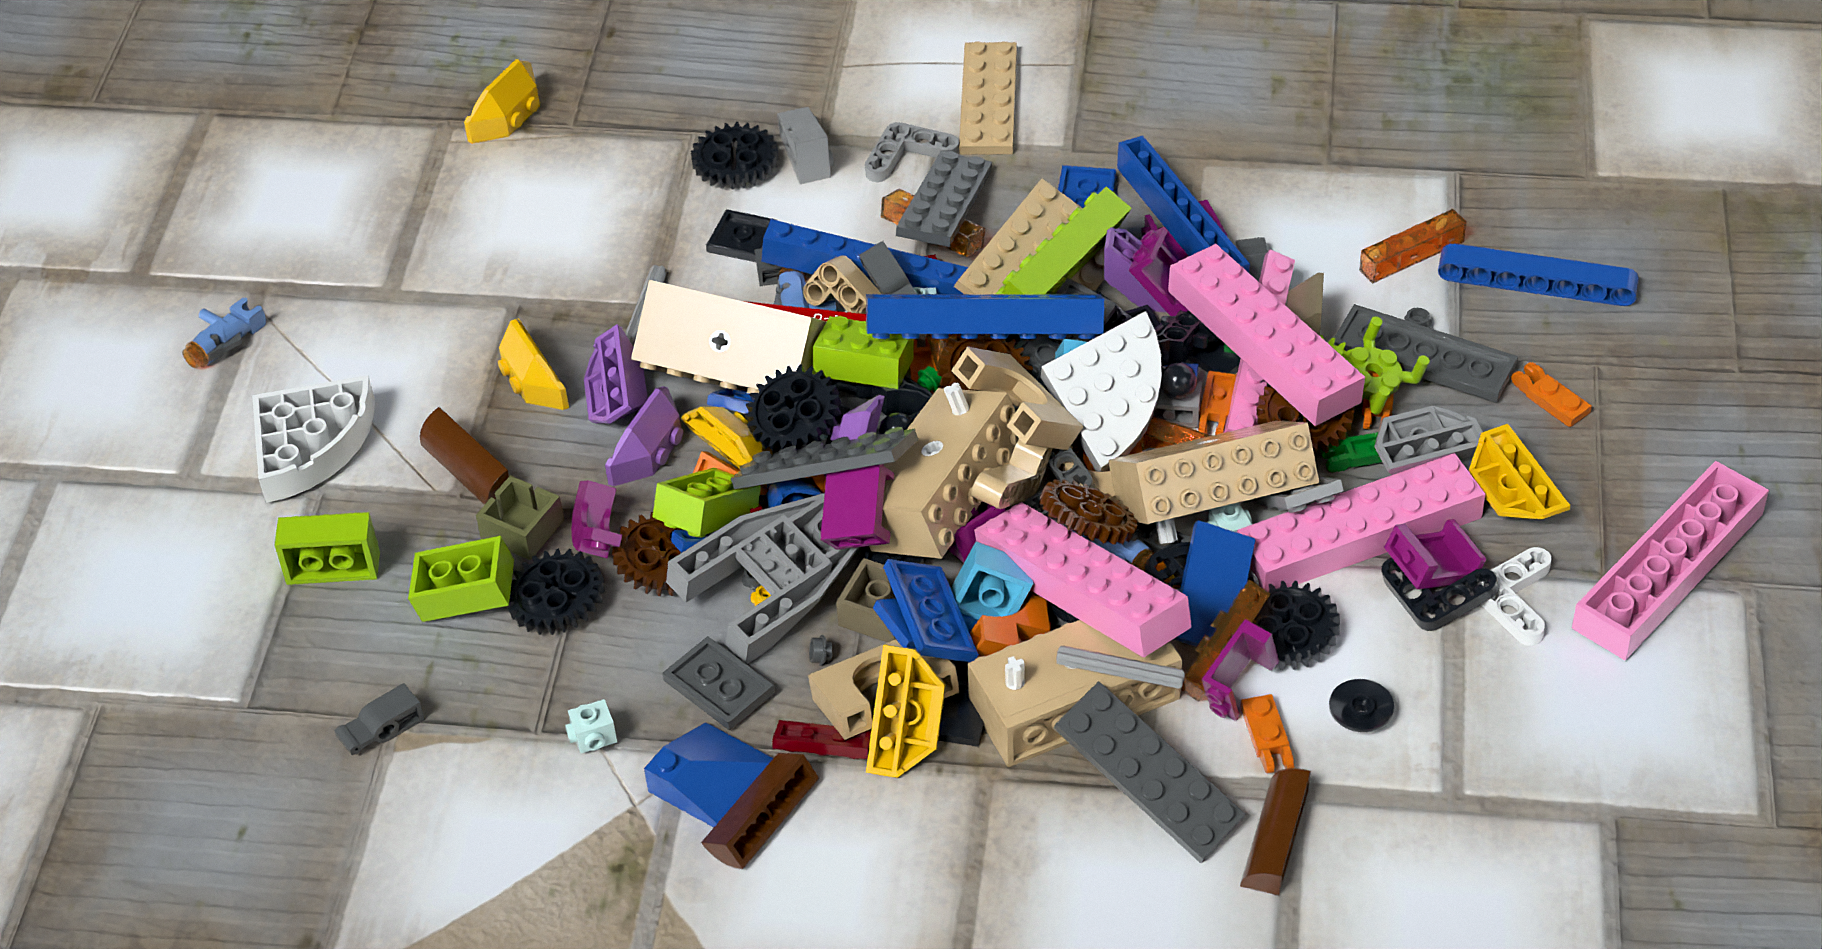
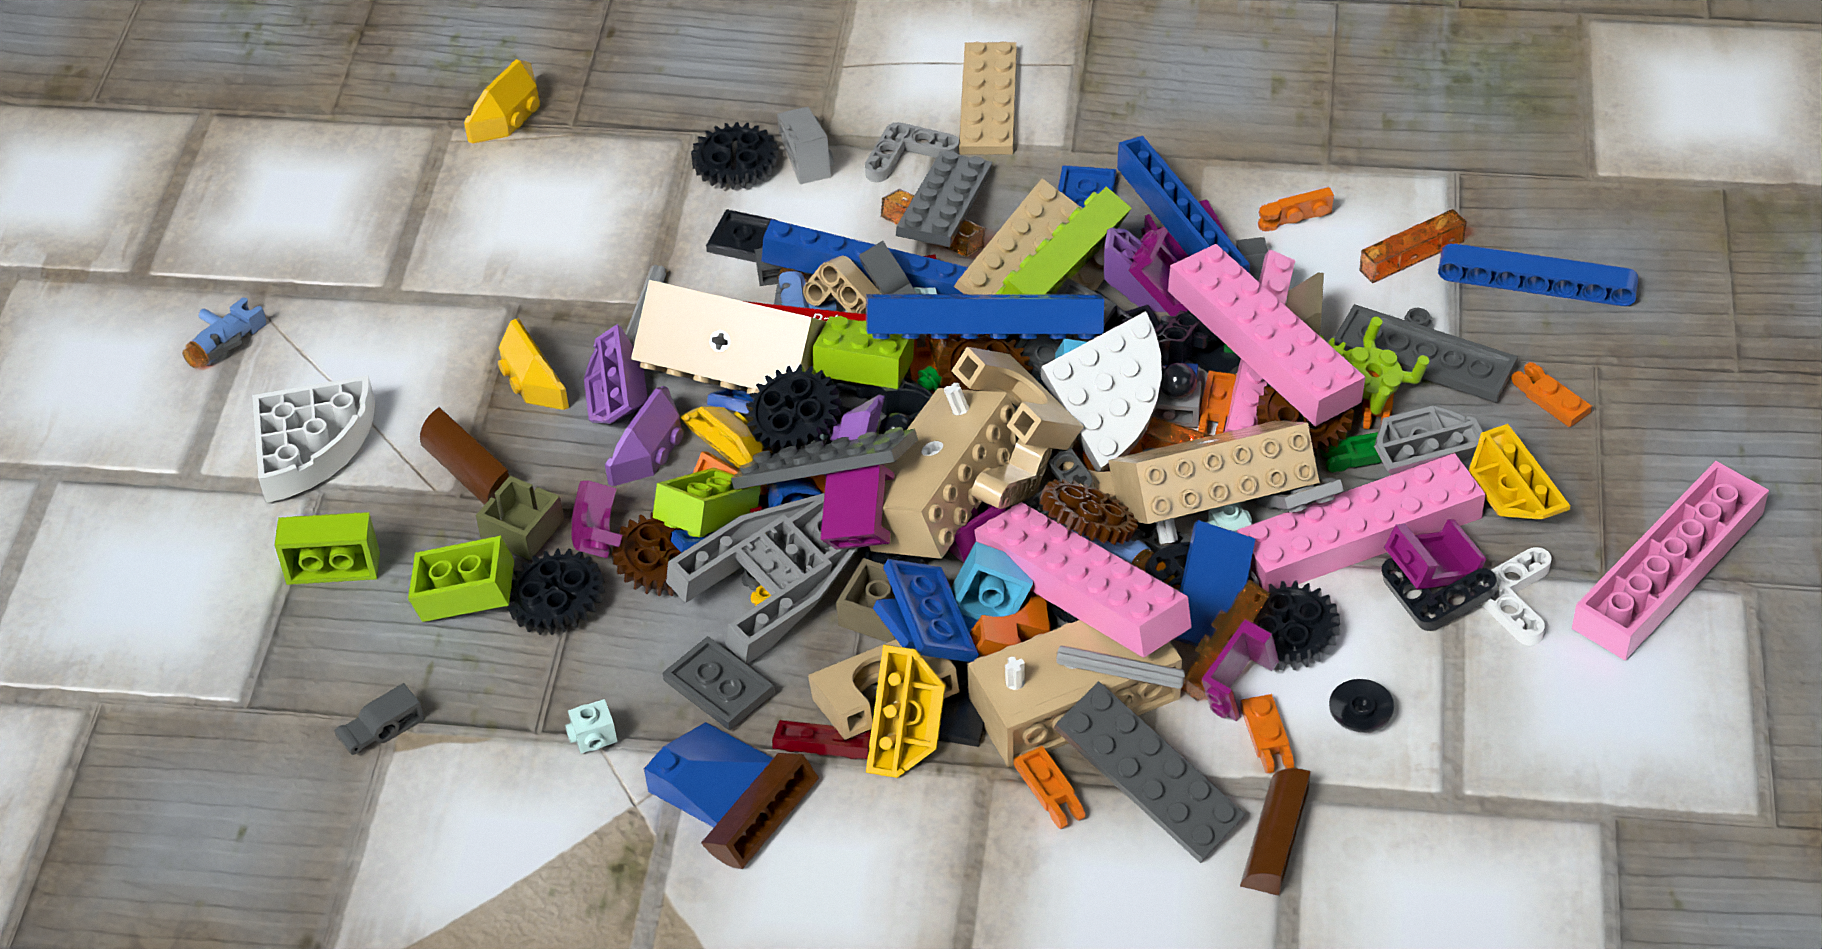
(820, 650): dark grey plate -> none
(1048, 785): none -> orange hinge
(1295, 208): none -> orange hinge

